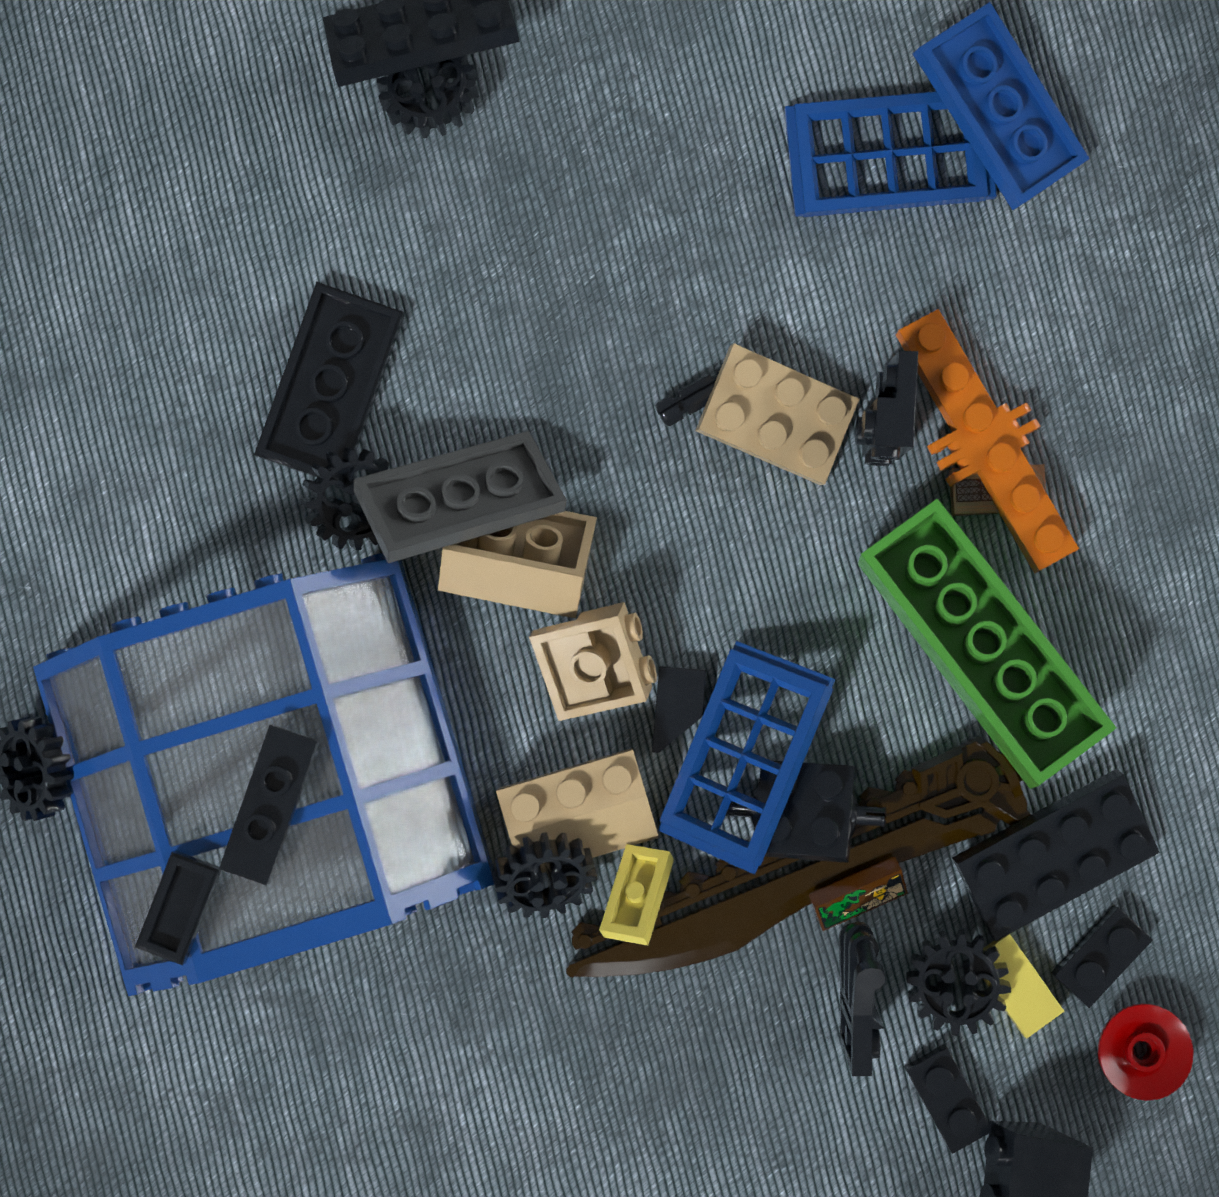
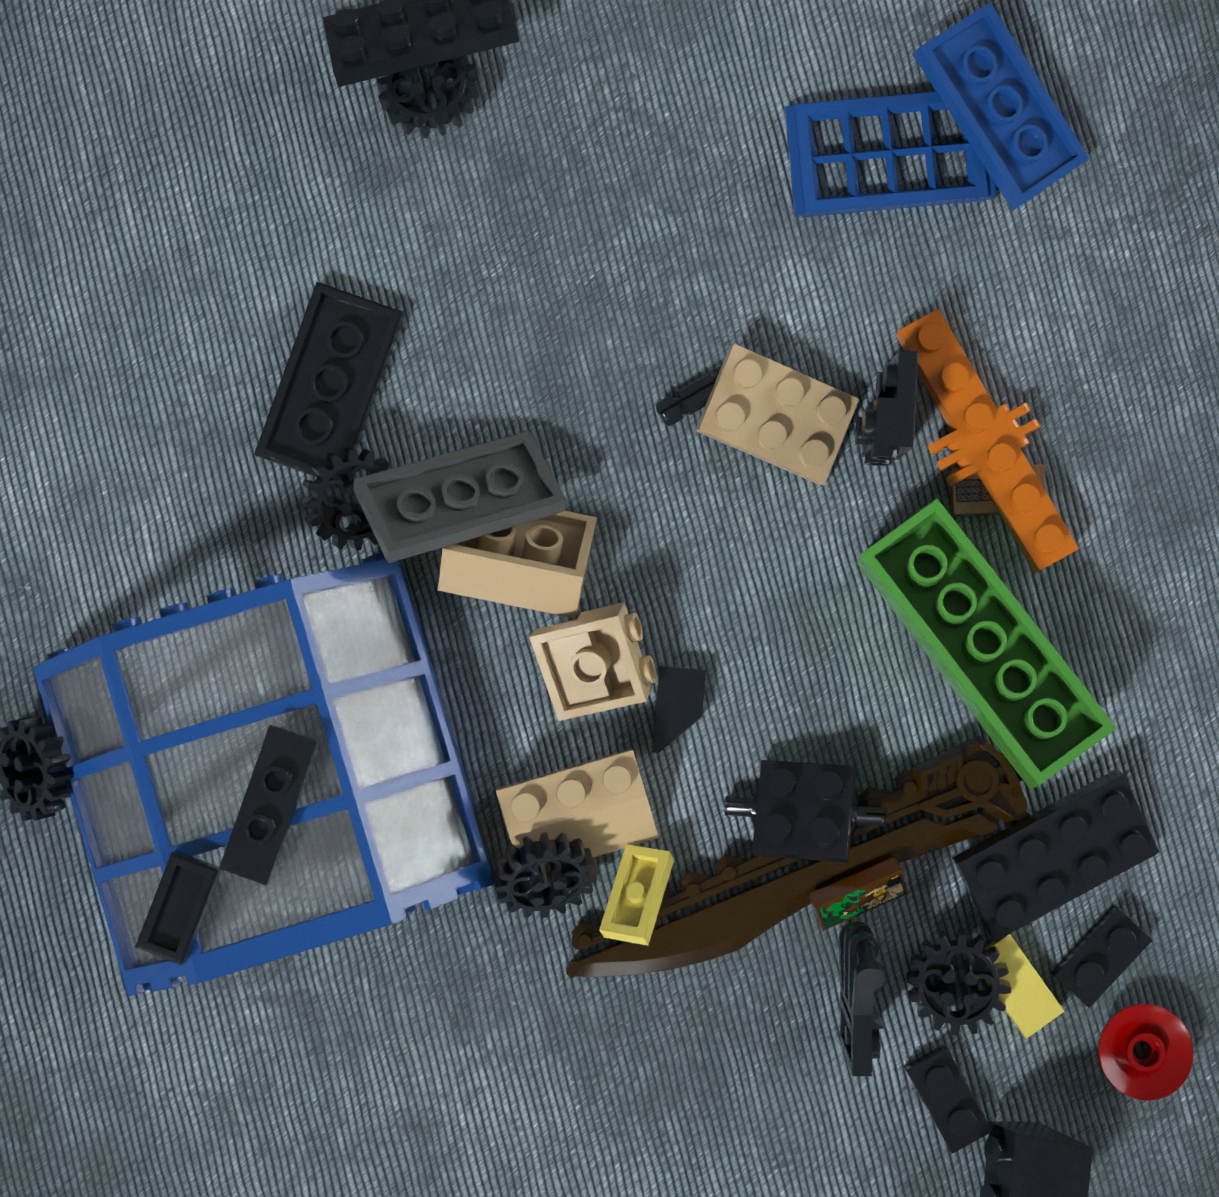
(710, 837): blue piece -> none

